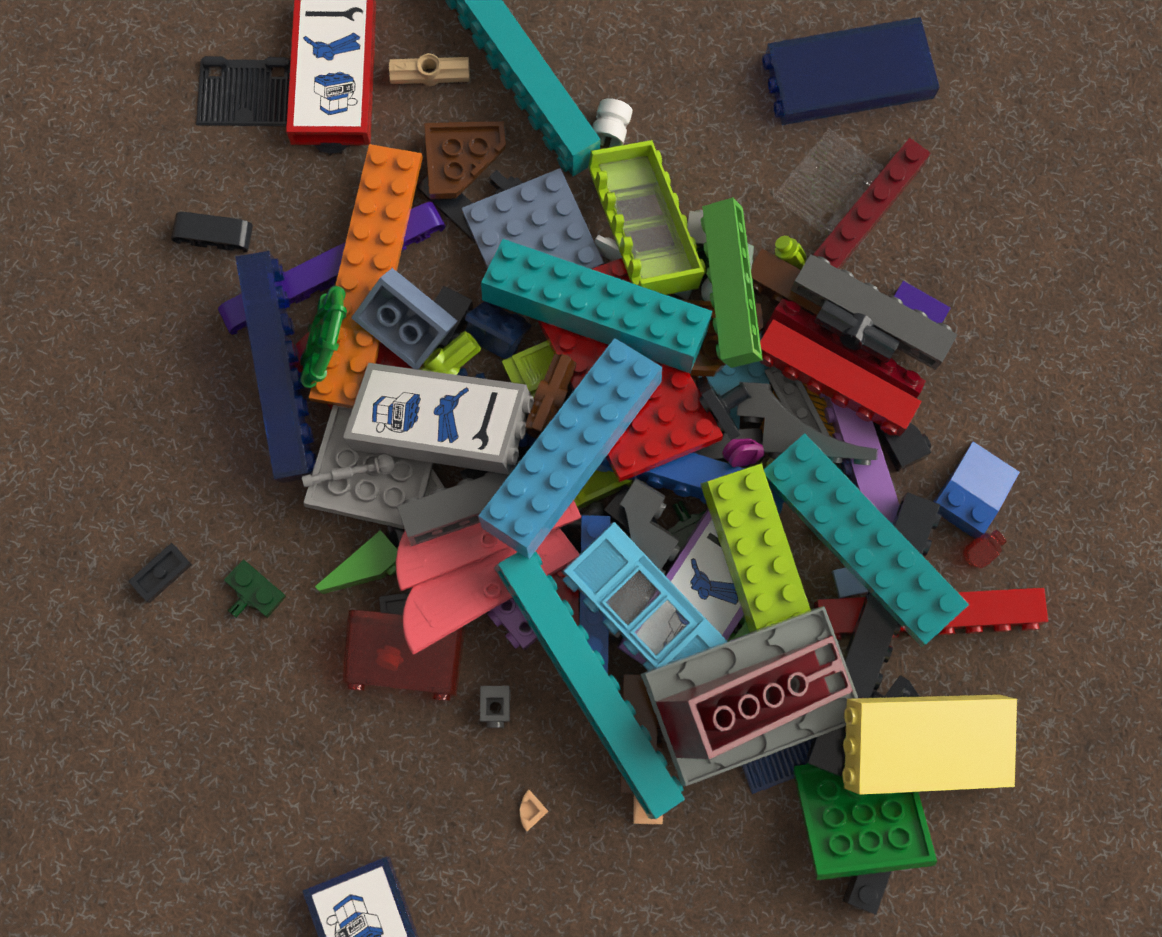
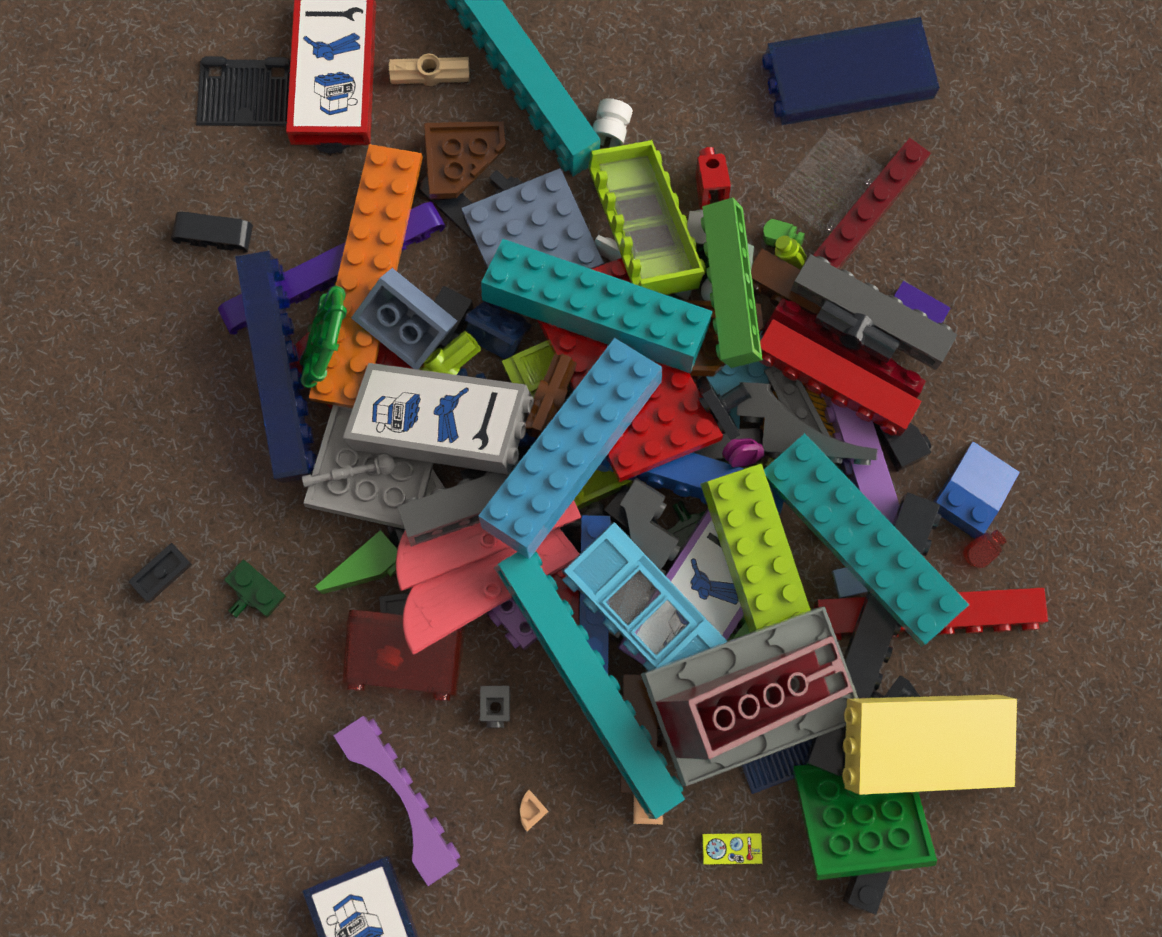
(430, 852): none -> medium lavender arch
(711, 175): none -> red torso
(732, 848): none -> tile
(774, 229): none -> bright green arm

